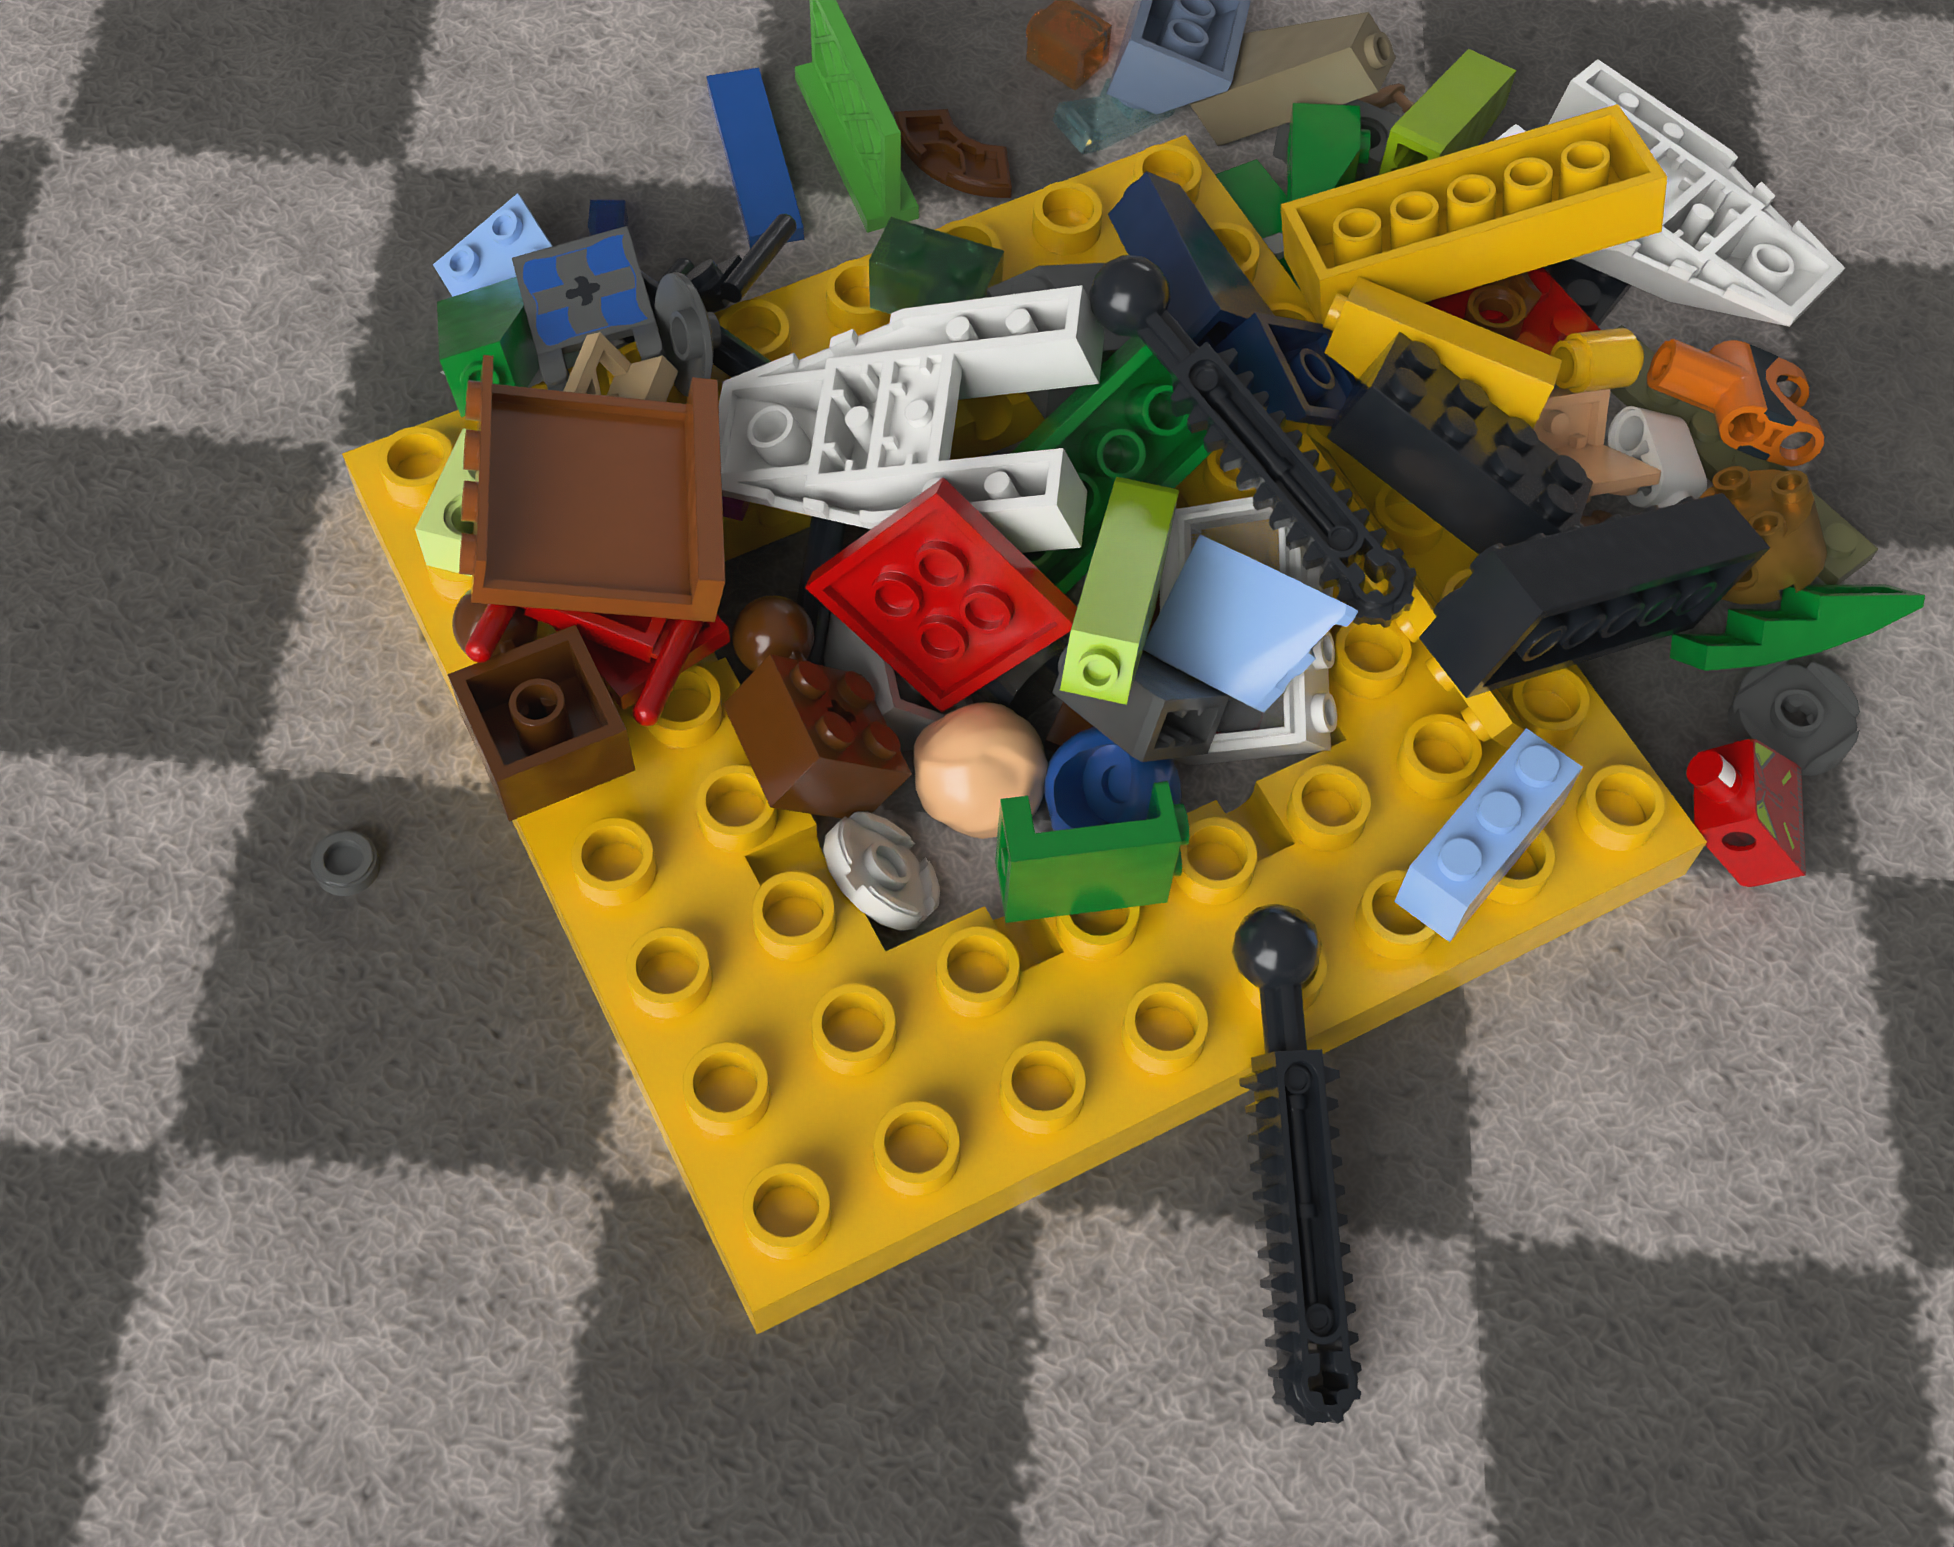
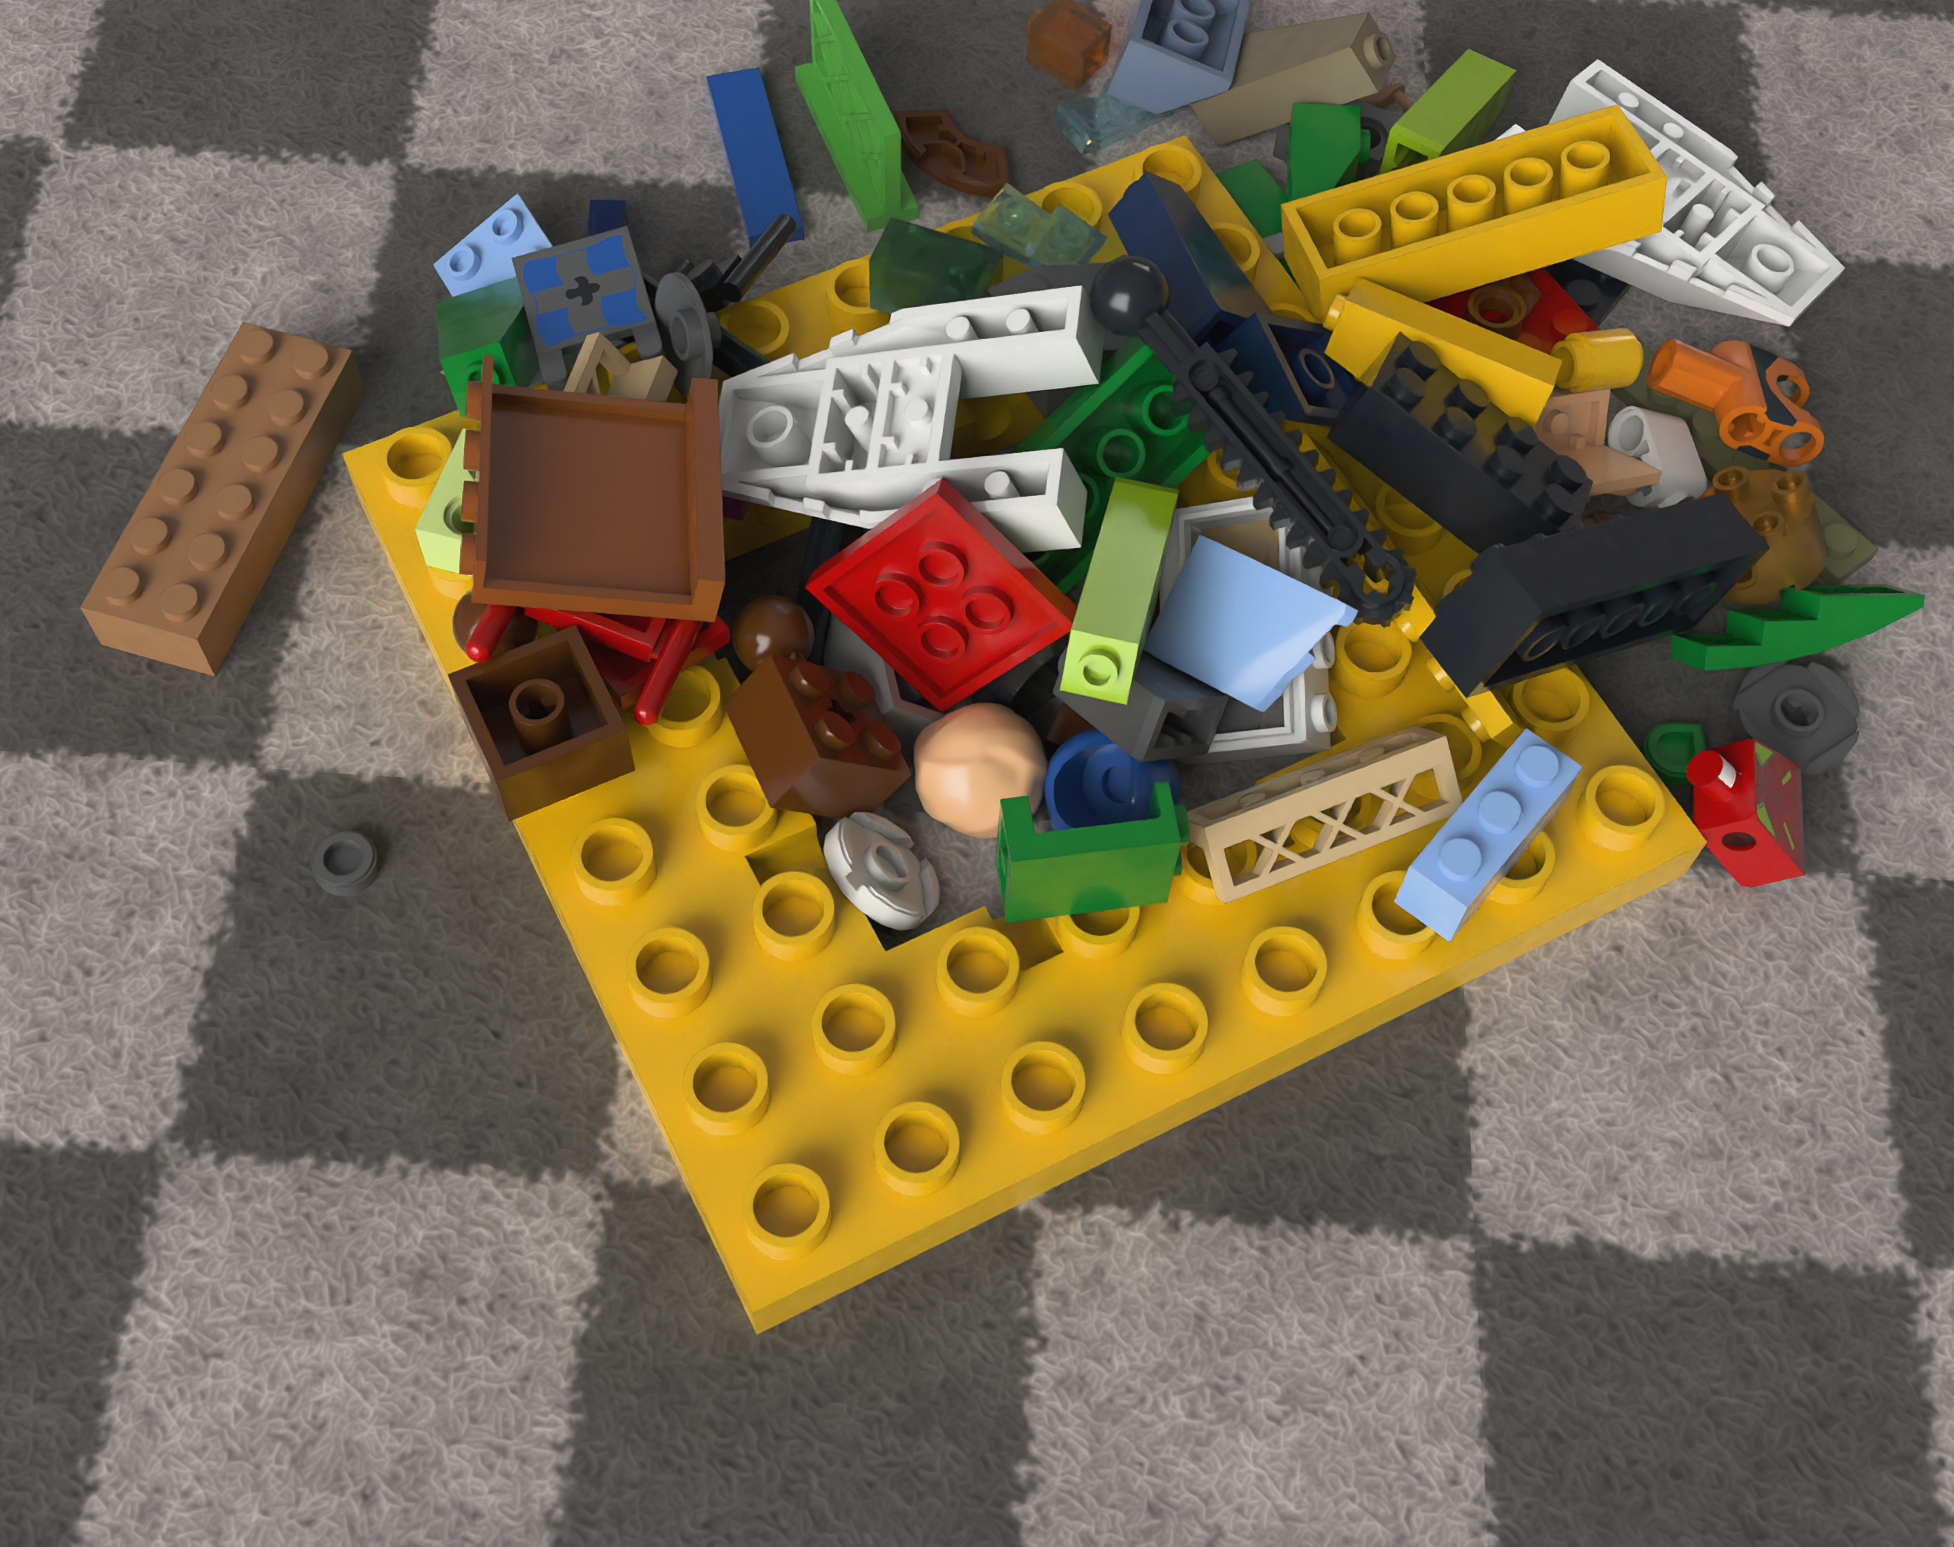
(225, 499): none -> medium nougat brick
(1034, 235): none -> clear light blue slope
(1278, 953): black gear -> none
(1317, 787): none -> tan fence
(1671, 748): none -> green tile

